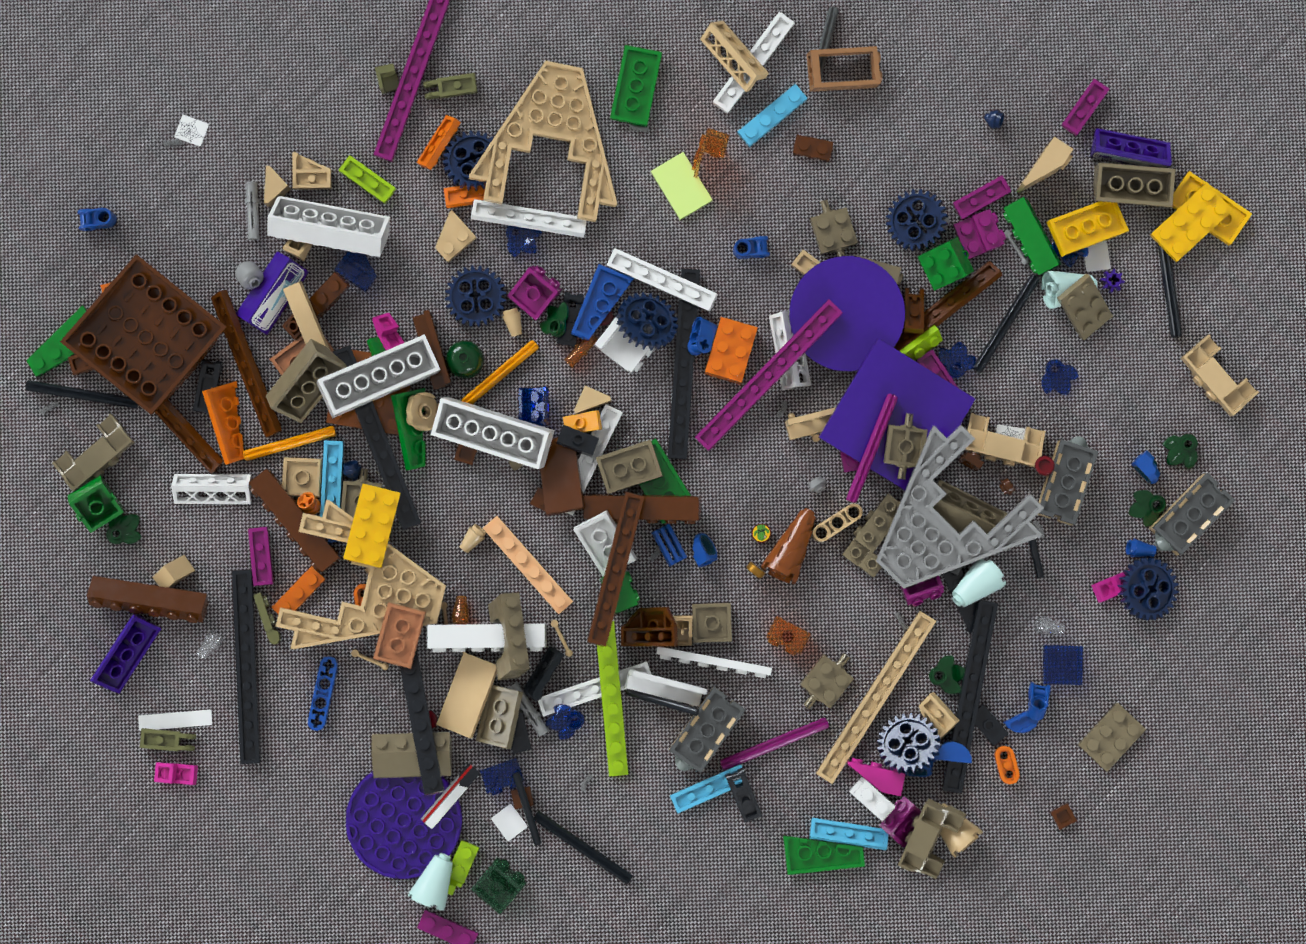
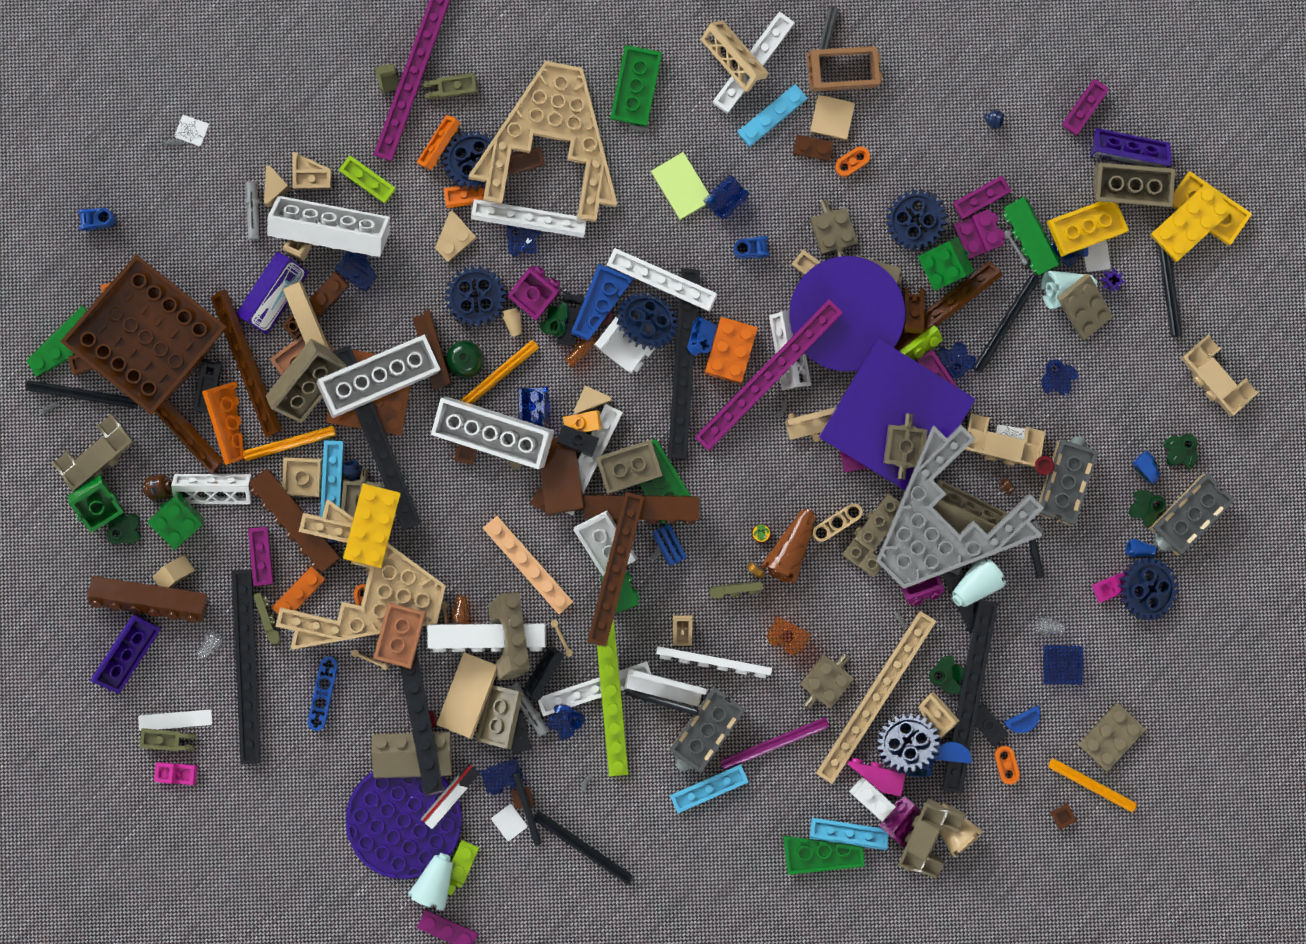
(157, 487): none -> reddish brown head
(176, 520): none -> green brick
(249, 275): light grey head -> none
(309, 503): orange wheel -> none
(375, 346): green tile -> none
(387, 331): dark pink slope -> none
(410, 439): green wing -> none
(414, 411): tan plate -> none
(472, 538): tan cone -> none
(499, 885): clear green plate -> none
(524, 161): none -> reddish brown plate
(650, 628): reddish brown wedge -> none
(704, 550): blue rock -> none
(711, 622): dark tan plate -> none
(713, 143): clear orange bracket -> none
(726, 197): none -> clear blue bracket
(735, 589): none -> olive hinge
(743, 796): black plate -> none
(817, 485): light grey plate -> none
(832, 117): none -> tan tile
(852, 162): none -> orange plate
(872, 448): magenta axle -> none
(971, 460): reddish brown plate -> none
(1039, 698): blue piece -> none
(1053, 158): tan slope -> none
(1092, 785): none -> light orange axle

